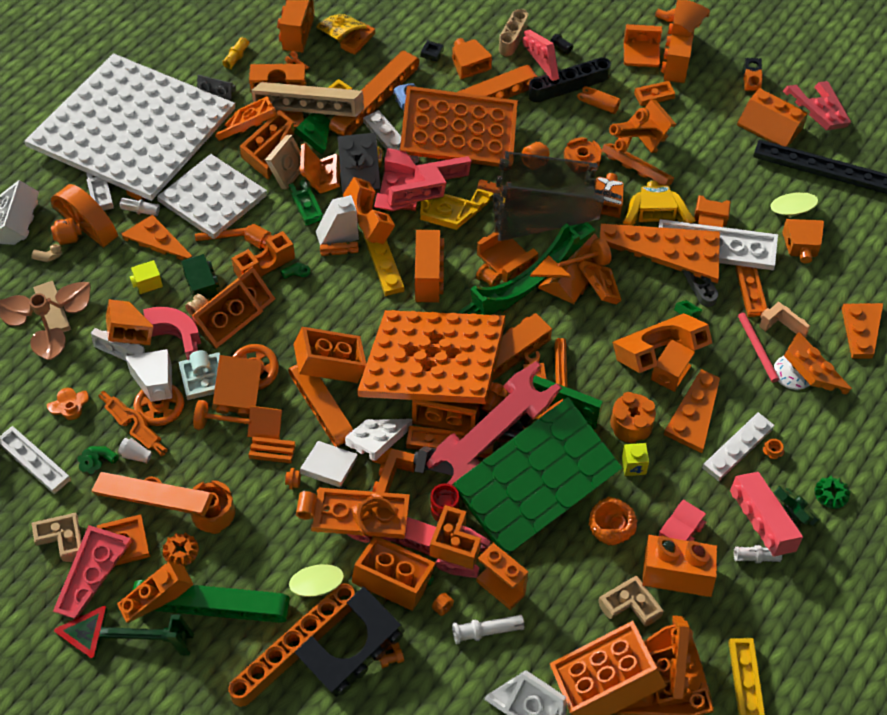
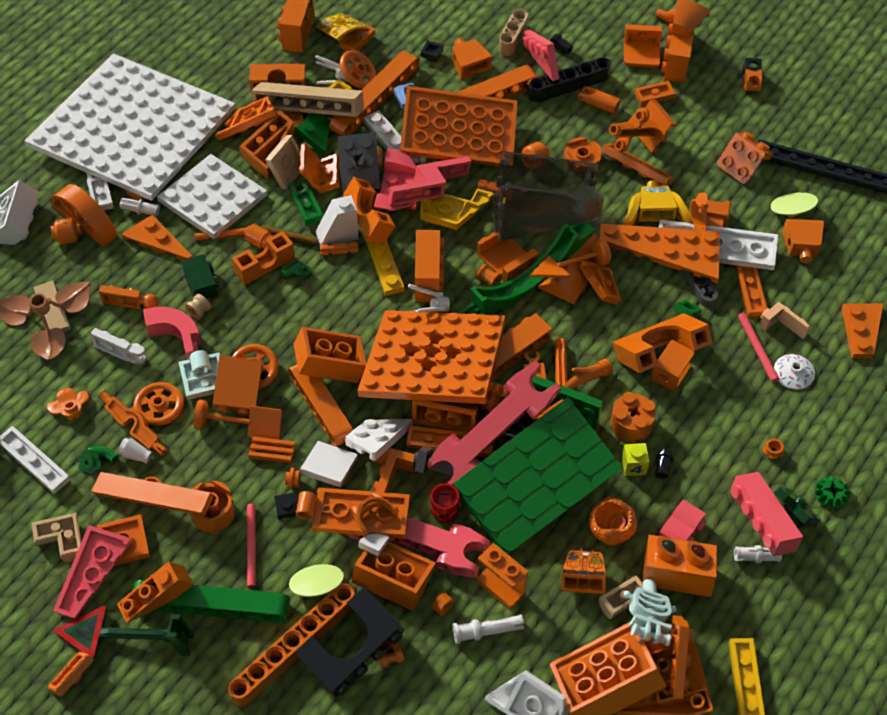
(54, 253): tan arm -> none
(70, 674): none -> orange plate
(126, 297): none -> orange plate
(127, 324): orange slope -> none
(146, 277): neon yellow brick -> none
(152, 373): white slope -> none
(190, 545): orange gear -> none
(217, 87): dark grey hinge -> none
(233, 308): orange slope -> none
(235, 53): yellow pin -> none
(251, 546): none -> coral bar
(286, 505): none -> black plate
(292, 235): none -> pearl gold bar
(295, 59): orange hand -> none
(331, 65): none -> white plant
(357, 70): none -> orange plate
(374, 543): none -> white tile
(438, 304): none -> white plant
(450, 541): orange brick -> none
(584, 572): none -> orange torso
(600, 369): none -> orange plant
(613, 194): orange torso -> none
(650, 613): none -> light aqua torso
(663, 464): none -> black pin
(694, 413): orange wing -> none
(699, 215): none -> orange helmet
(738, 446): white plate -> none
(743, 156): none -> orange bracket
(772, 118): orange slope -> none
(813, 366): orange wing -> none
(824, 110): coral wing -> none

